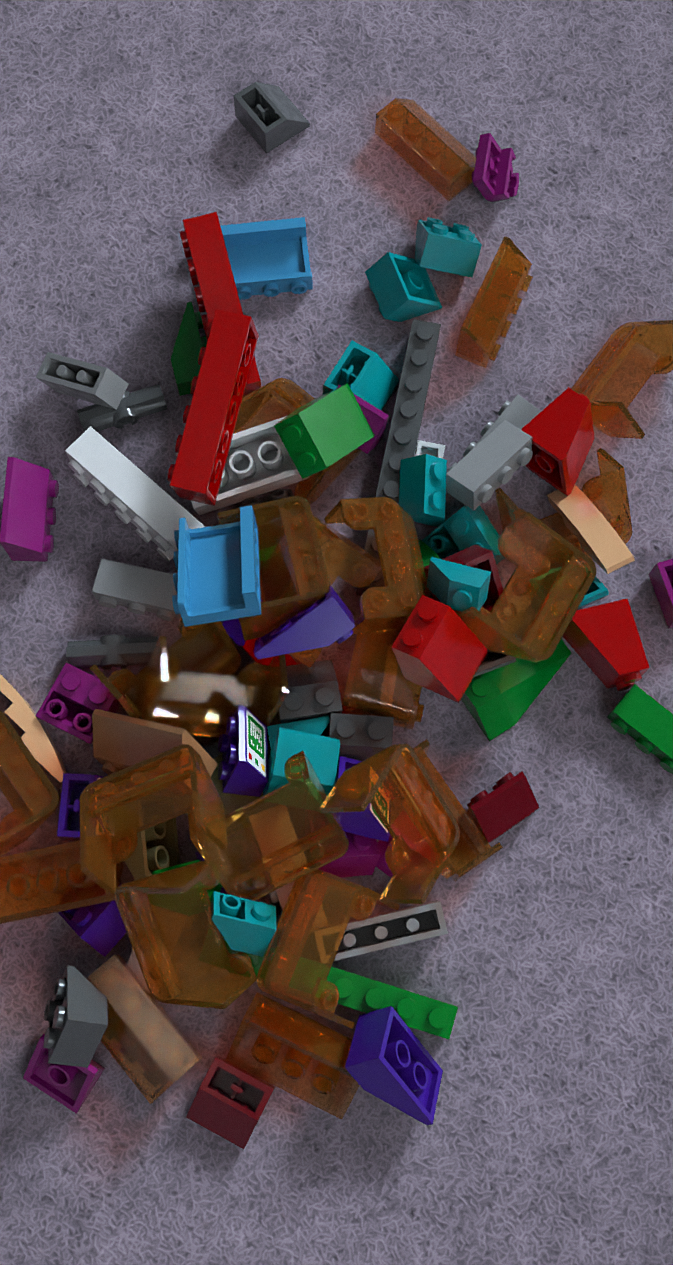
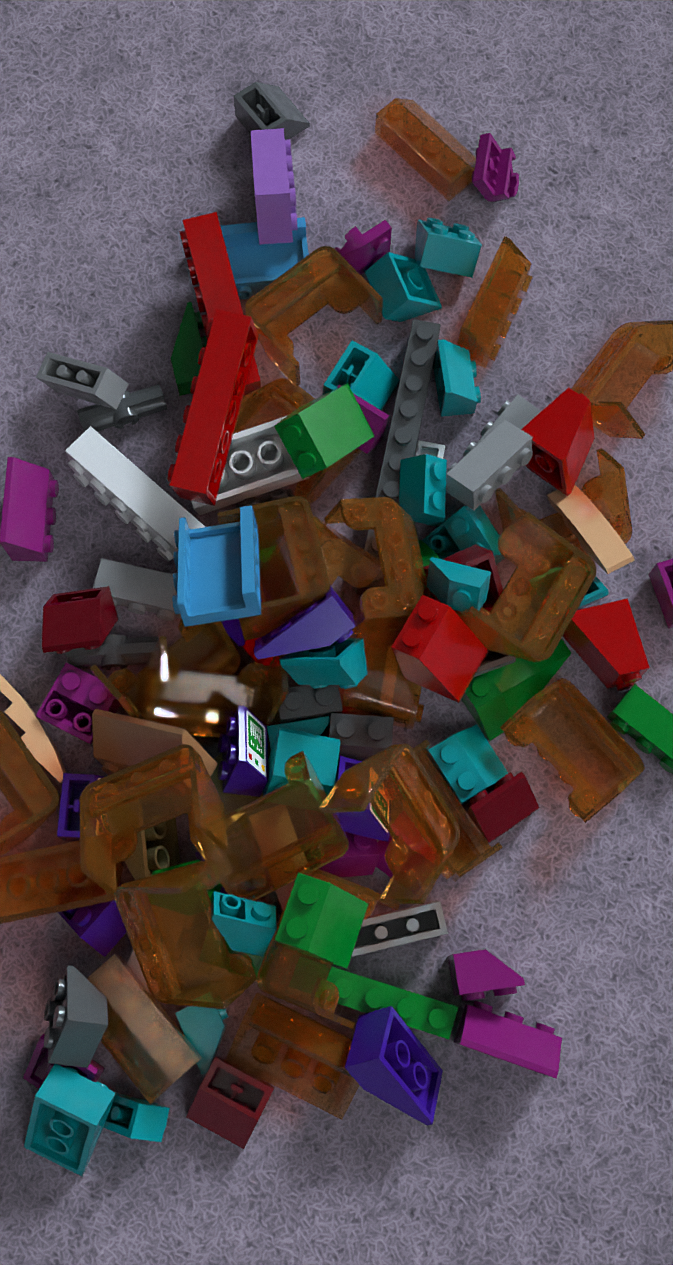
(68, 1118): none -> teal slope
(78, 620): none -> dark red slope
(137, 1118): none -> teal slope
(204, 1031): none -> teal slope
(273, 186): none -> medium lavender brick
(299, 294): none -> clear orange windscreen
(321, 921): none -> green slope
(330, 665): none -> teal slope
(366, 249): none -> magenta slope
(455, 379): none -> teal slope
(467, 763): none -> teal slope
(480, 972): none -> magenta slope
(510, 1039): none -> magenta slope
(577, 744): none -> clear orange windscreen

